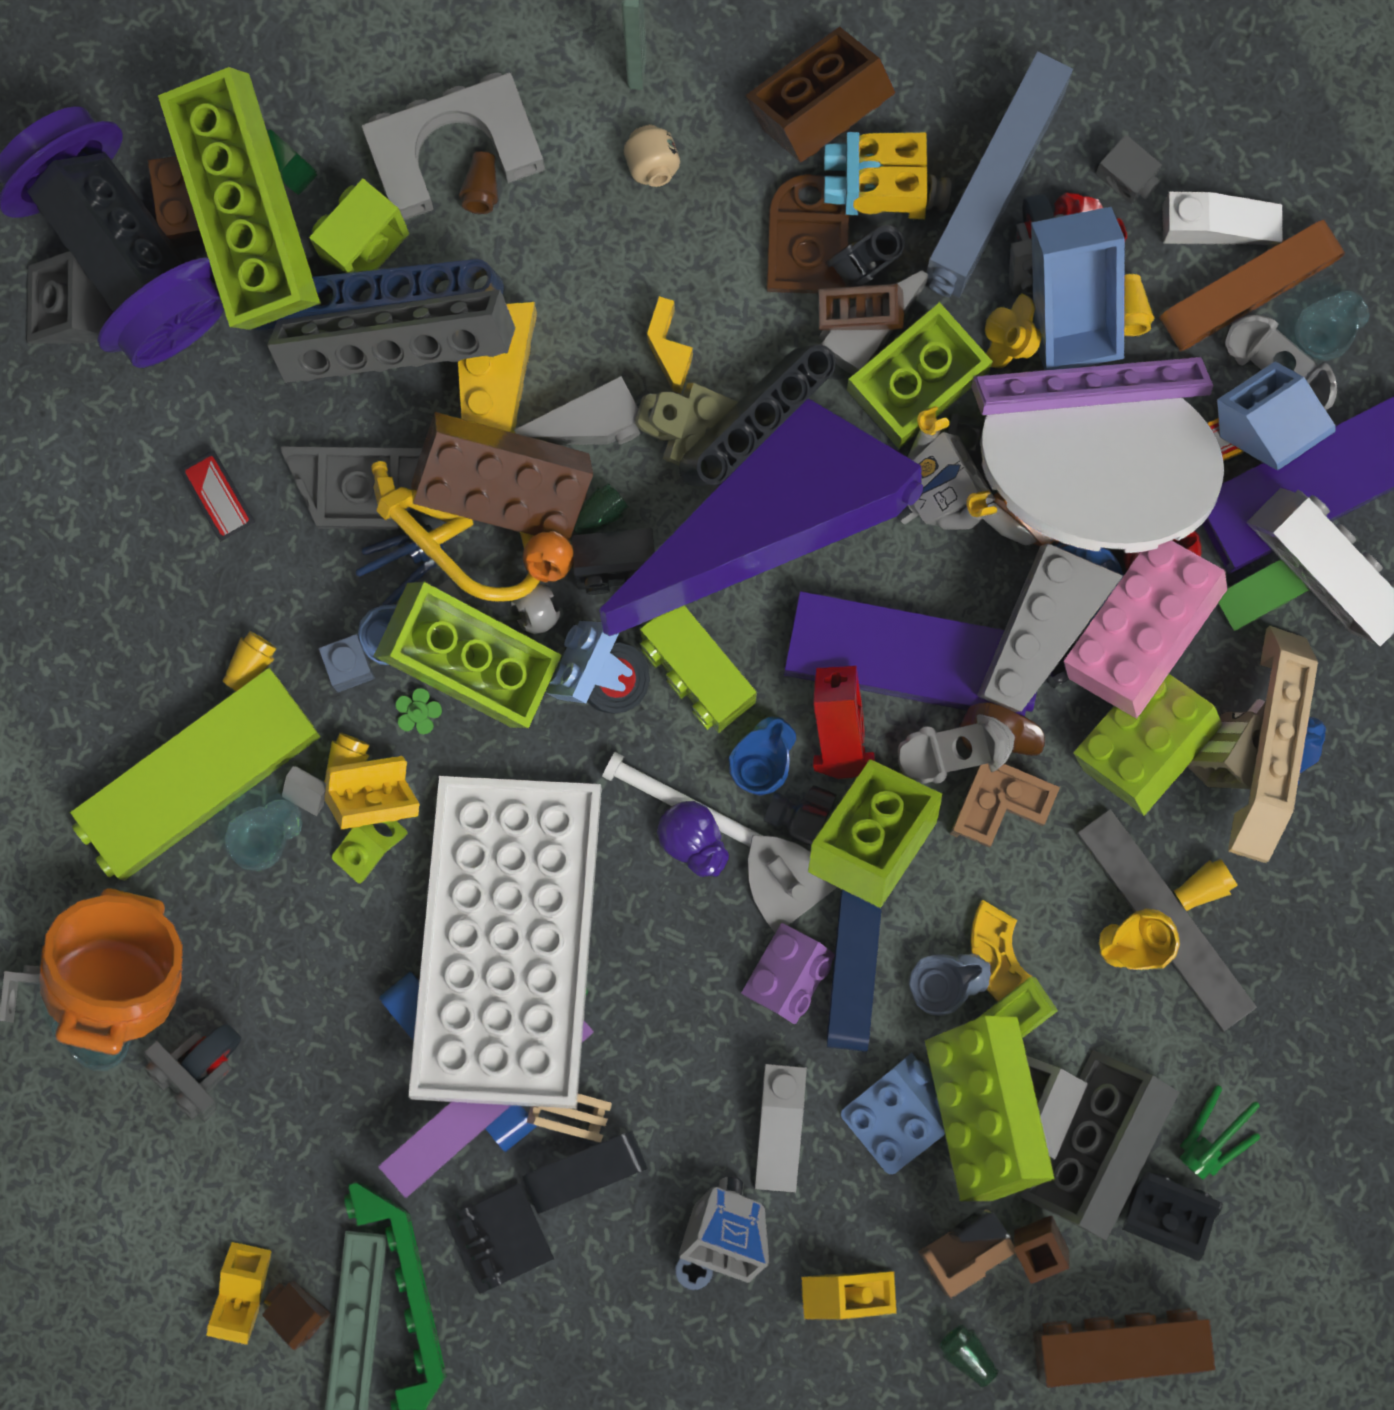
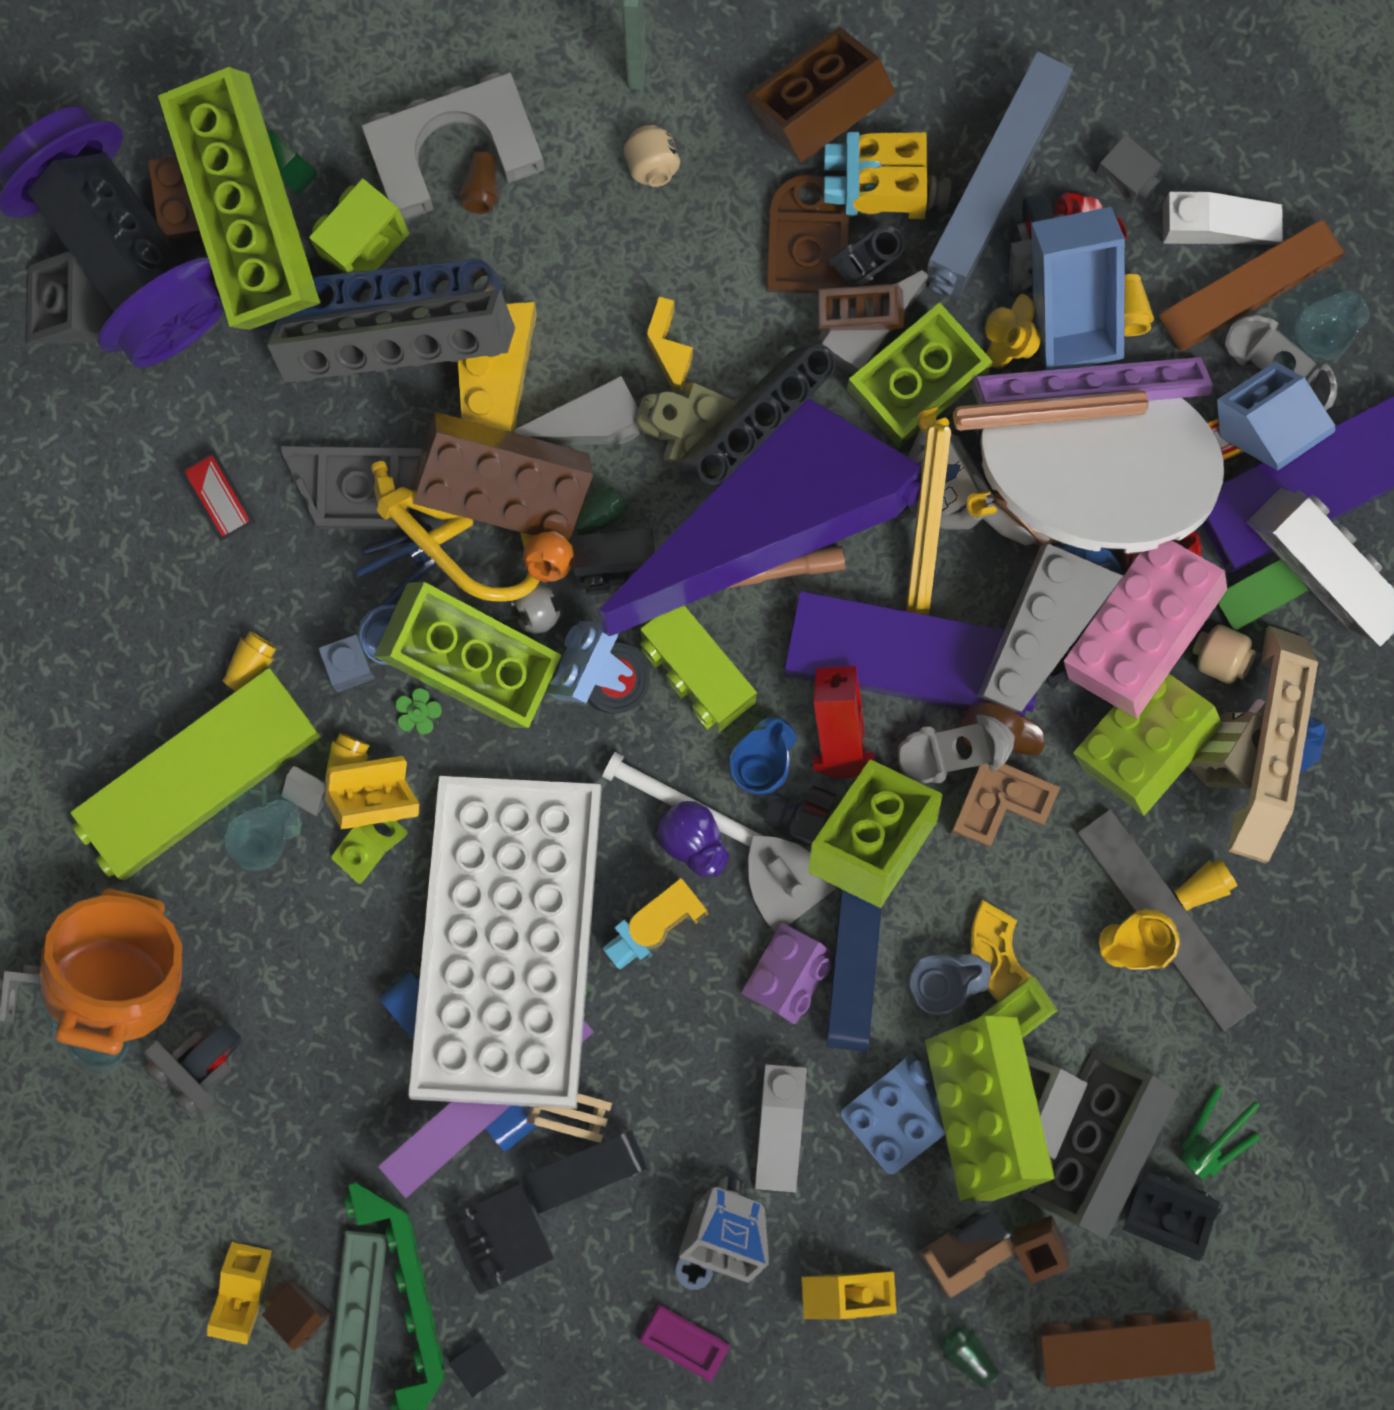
(477, 1367): none -> black tile
(652, 923): none -> yellow hips
(684, 1343): none -> magenta tile
(813, 563): none -> nougat piece
(928, 519): none -> yellow axle
(1050, 410): none -> nougat axle
(1224, 654): none -> tan head

